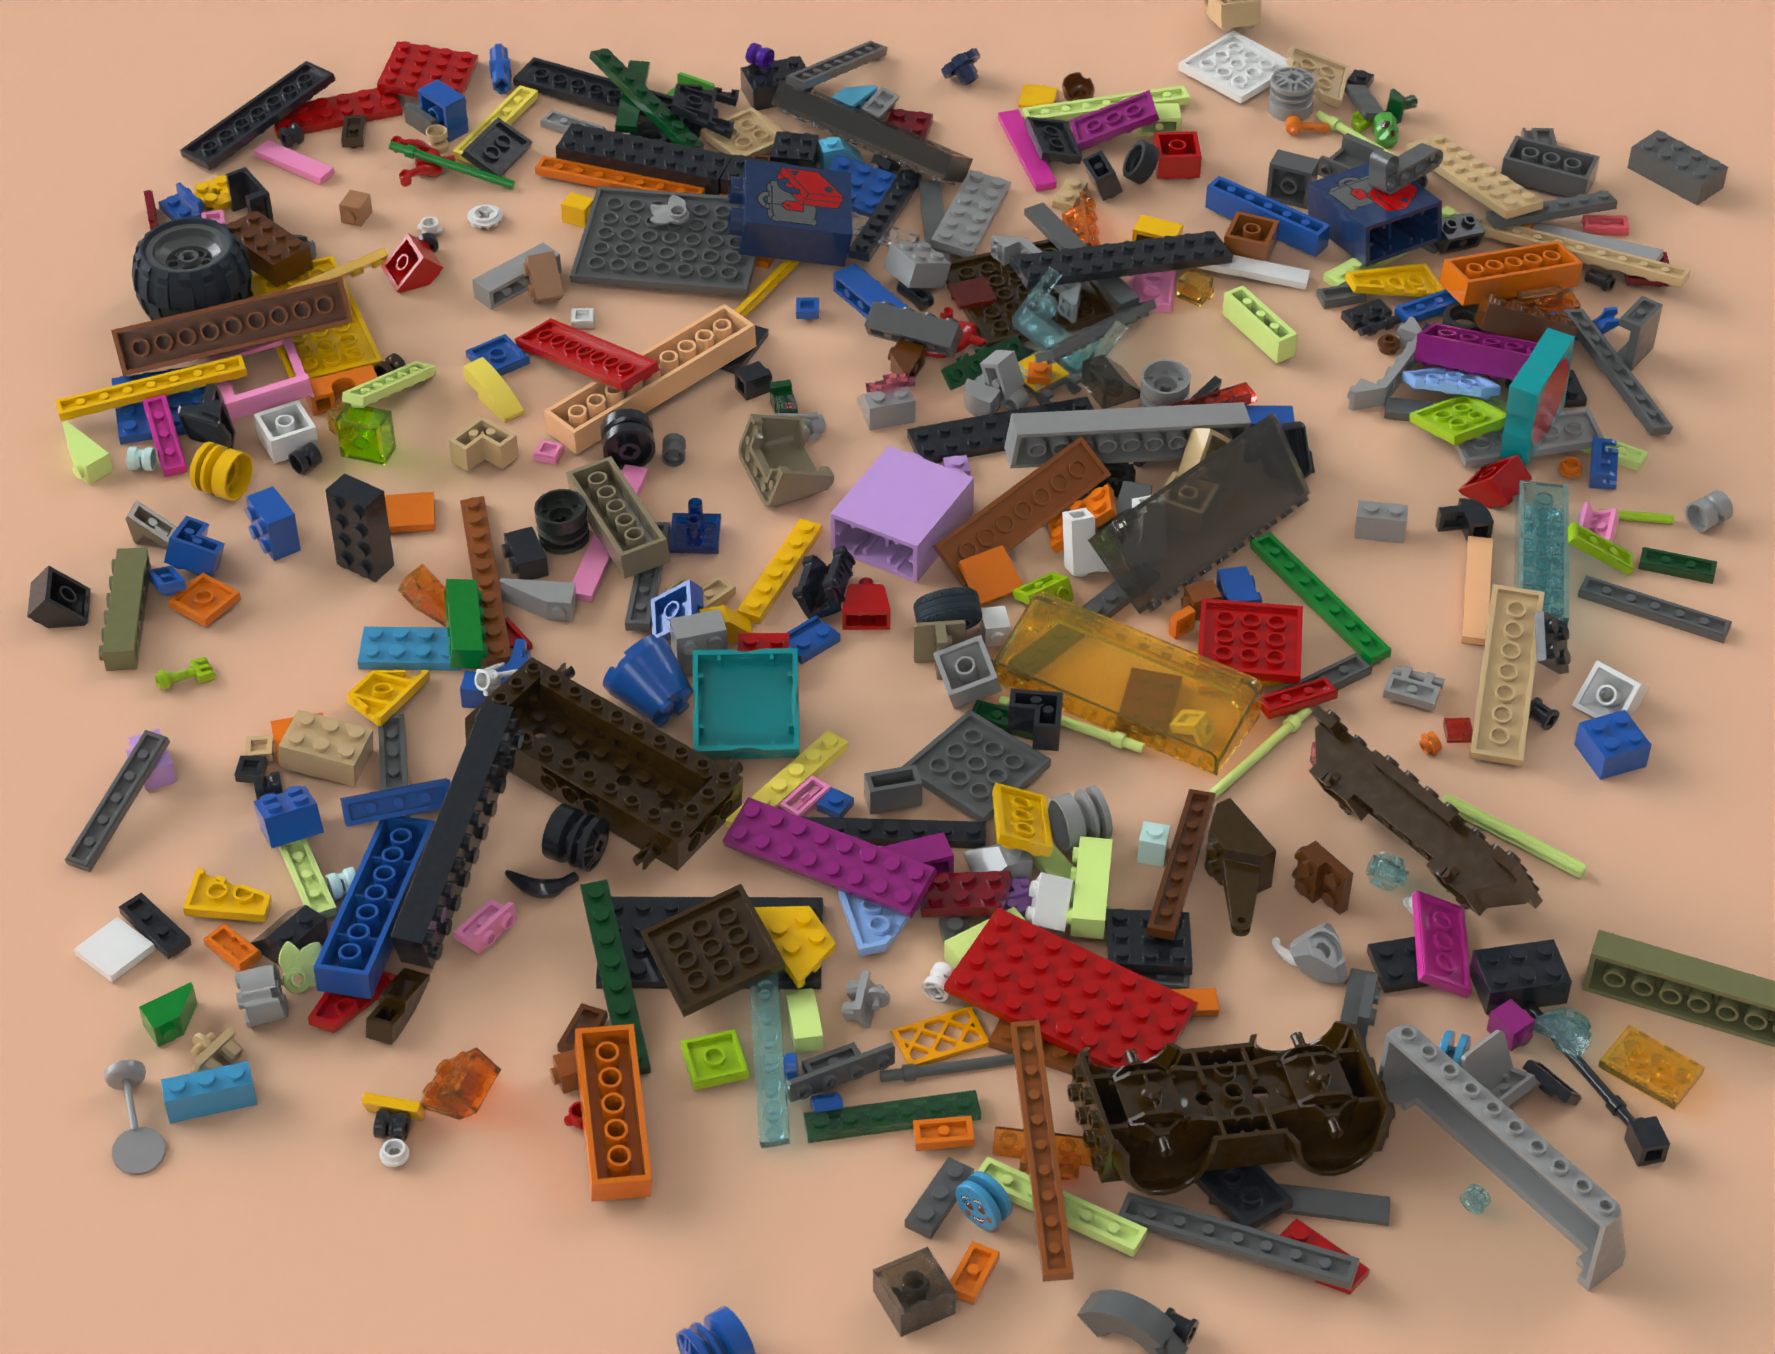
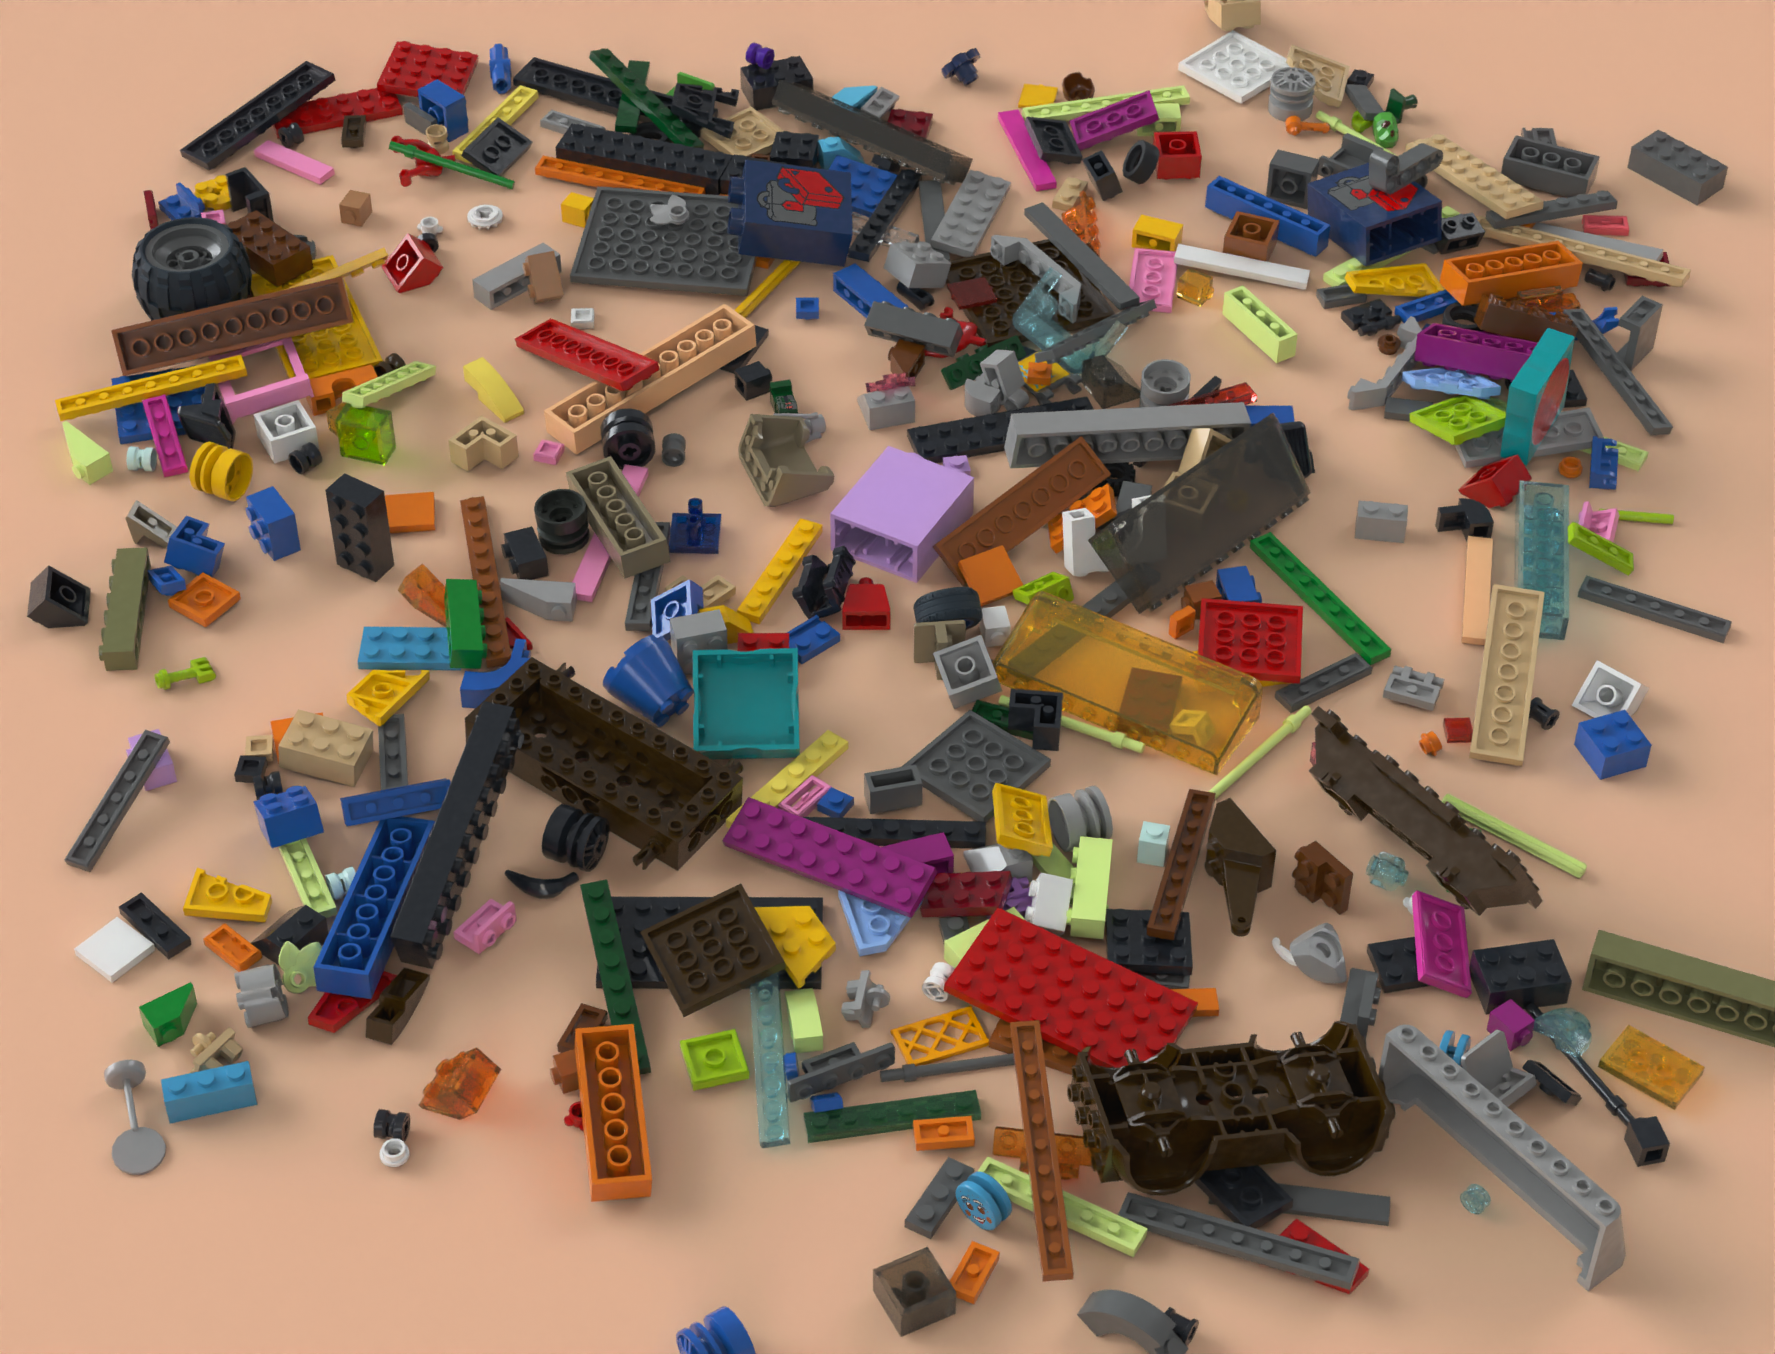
(374, 1102): yellow tile -> none
(489, 679): white plant -> none
(500, 353): blue tile -> none
(836, 65): dark grey plate -> none
(1123, 258): black plate -> none
(1298, 697): red tile -> none
(1552, 642): black plate -> none
(1677, 565): dark green tile -> none
(1709, 511): light grey wheel -> none

